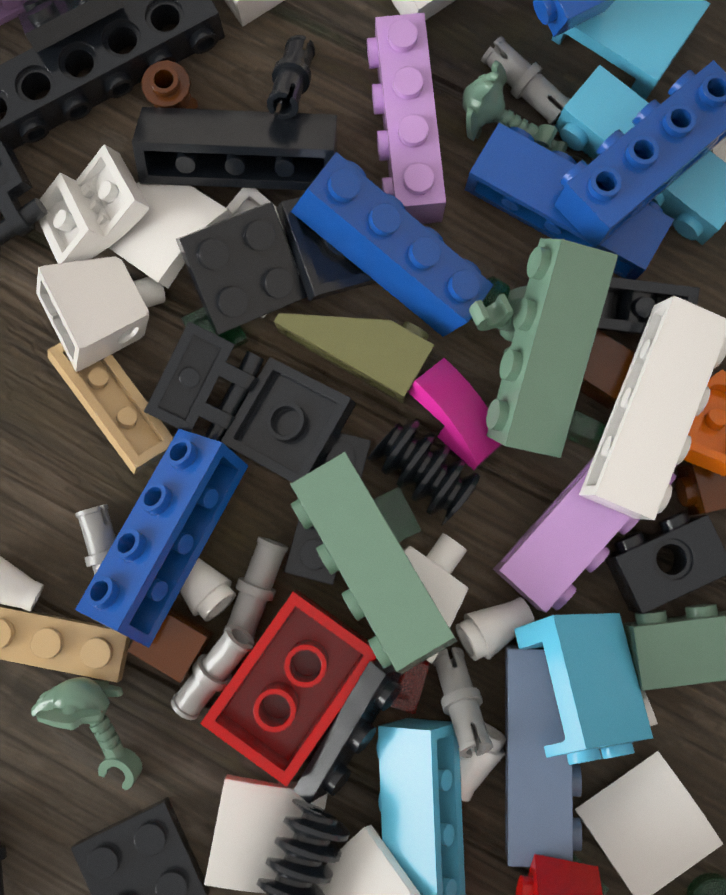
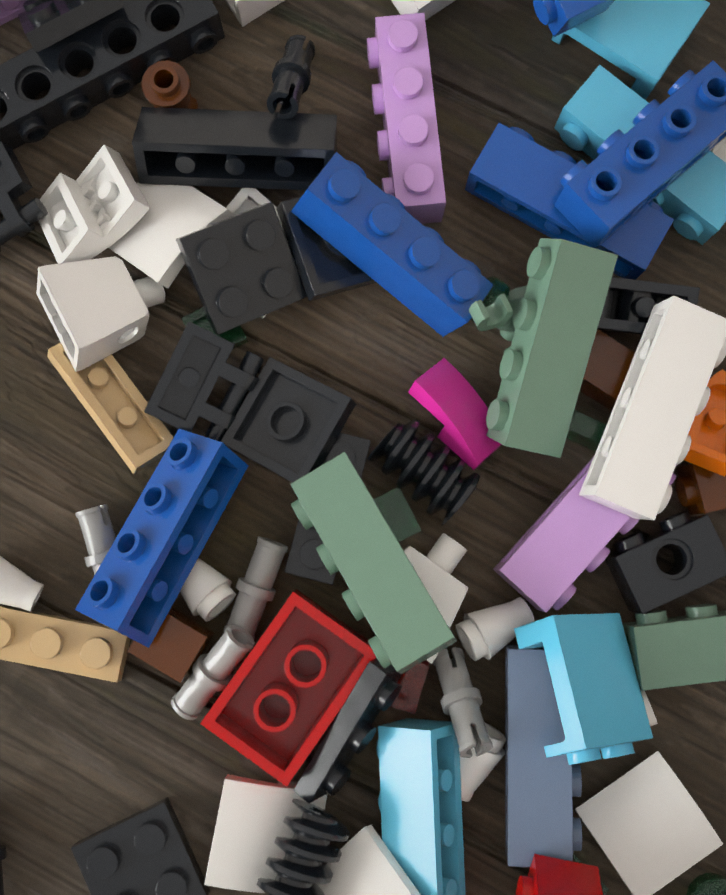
(86, 702): sand green piece -> none
(369, 349): olive slope -> none
(486, 105): sand green piece -> none
(527, 80): light grey pin -> none

